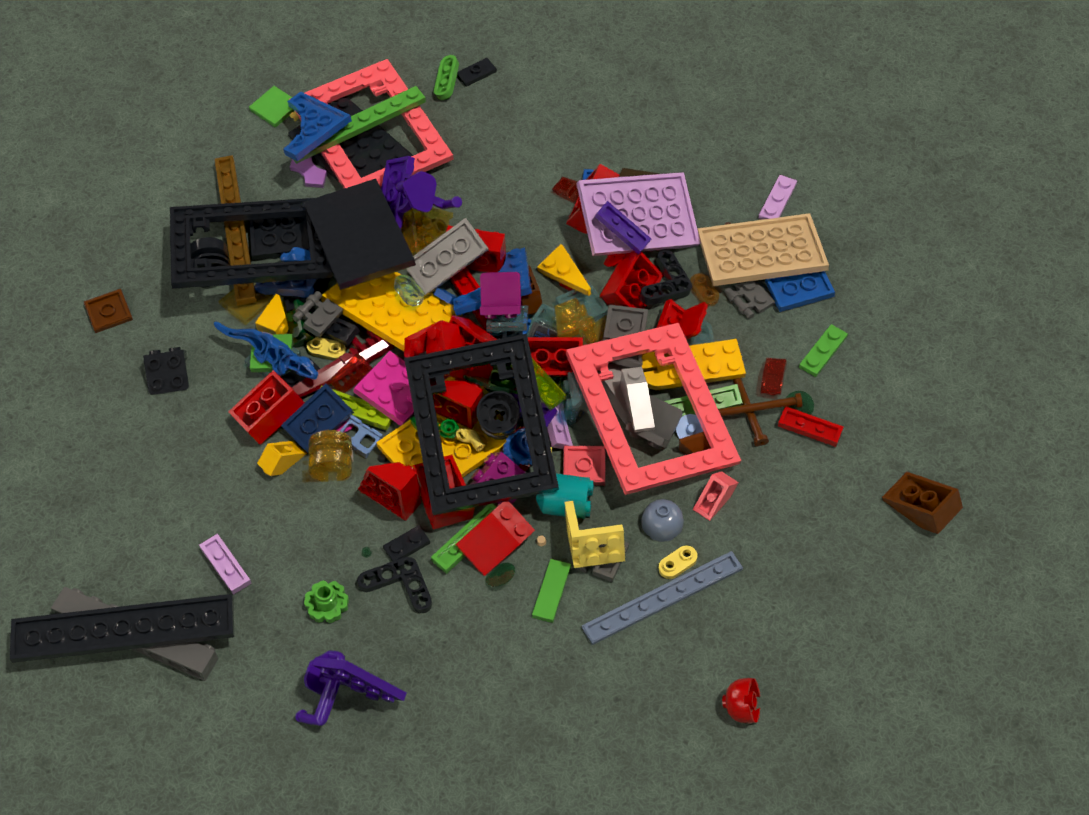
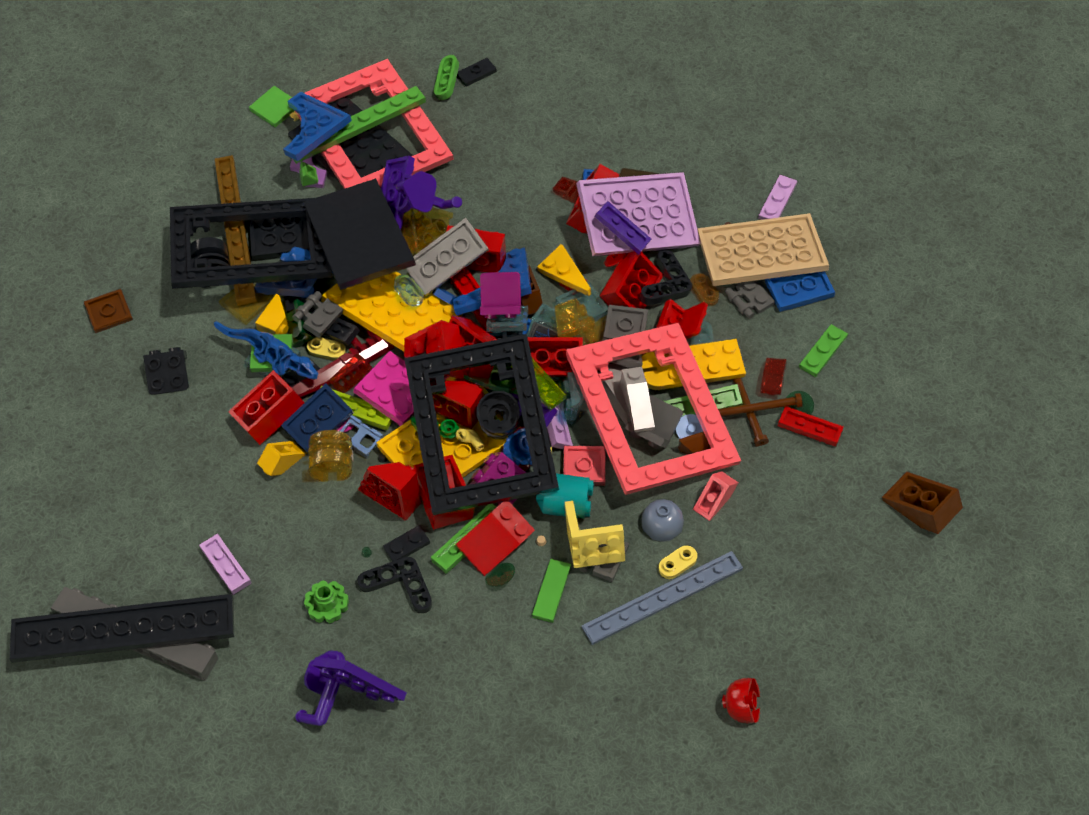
(308, 174): none -> bright green slope

